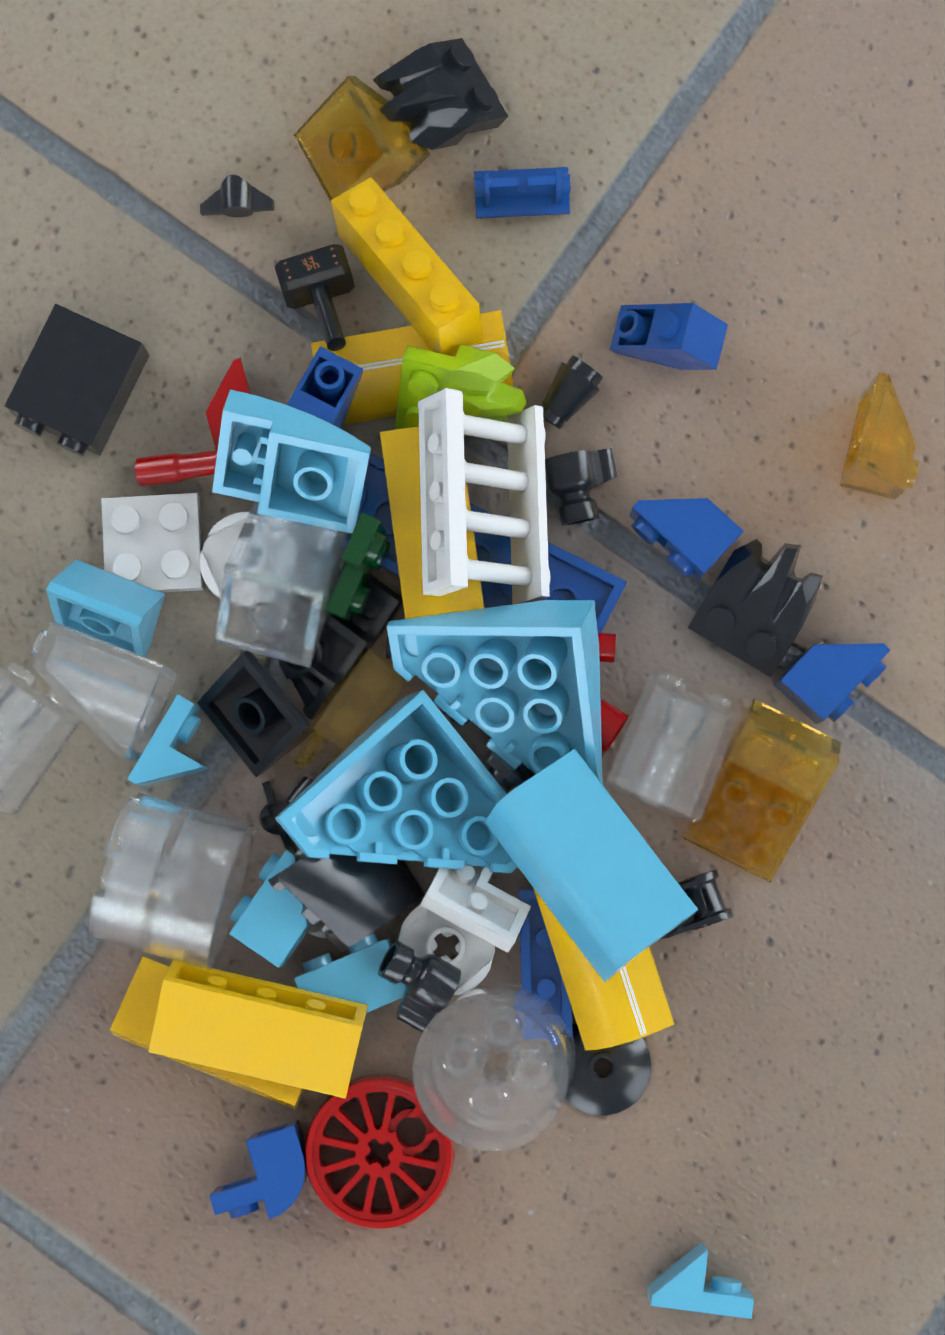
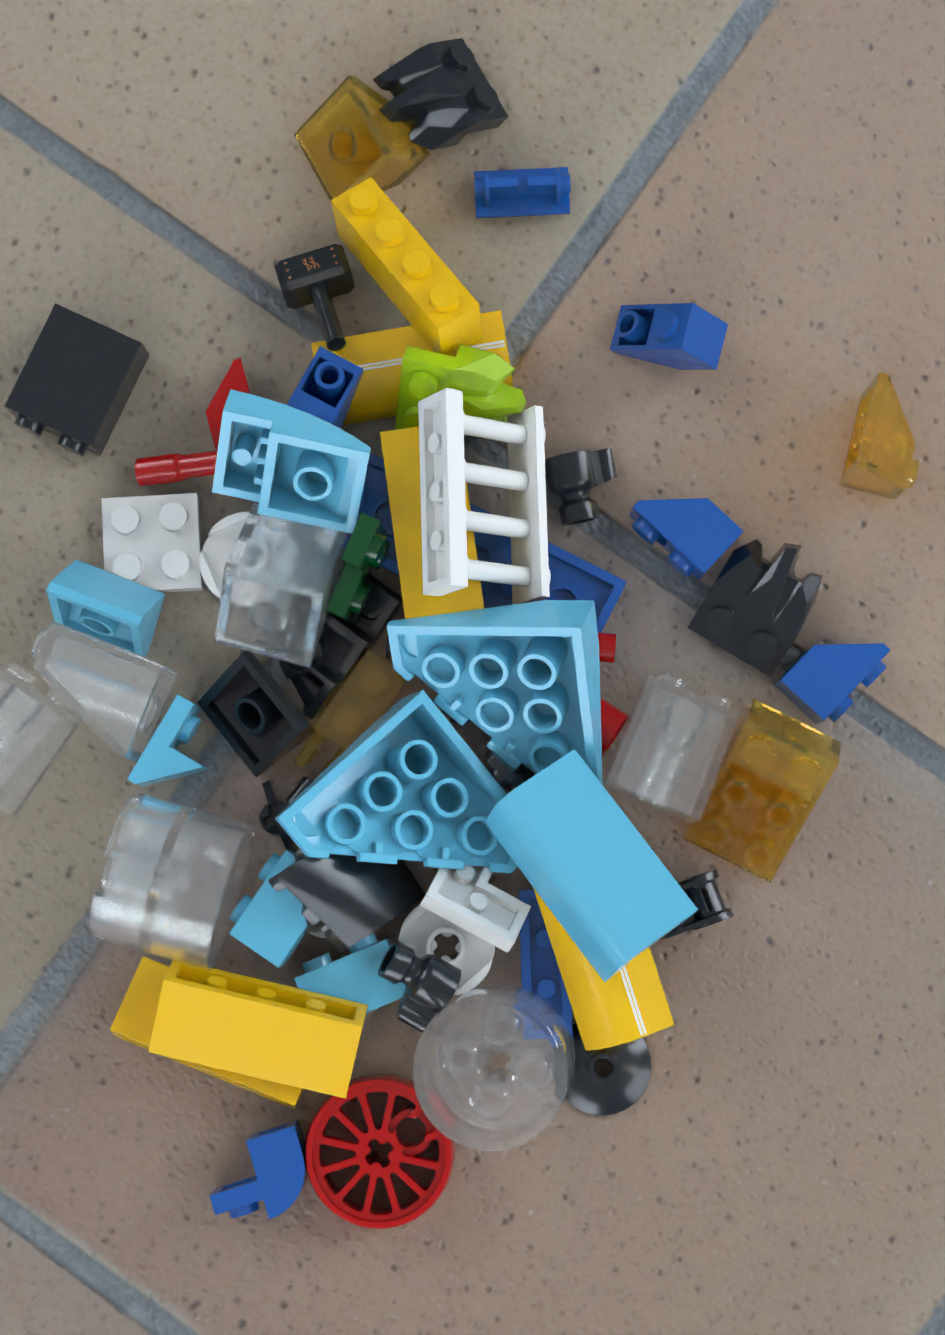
(236, 199): black piece -> none
(570, 391): black cone -> none
(685, 1289): medium azure slope -> none

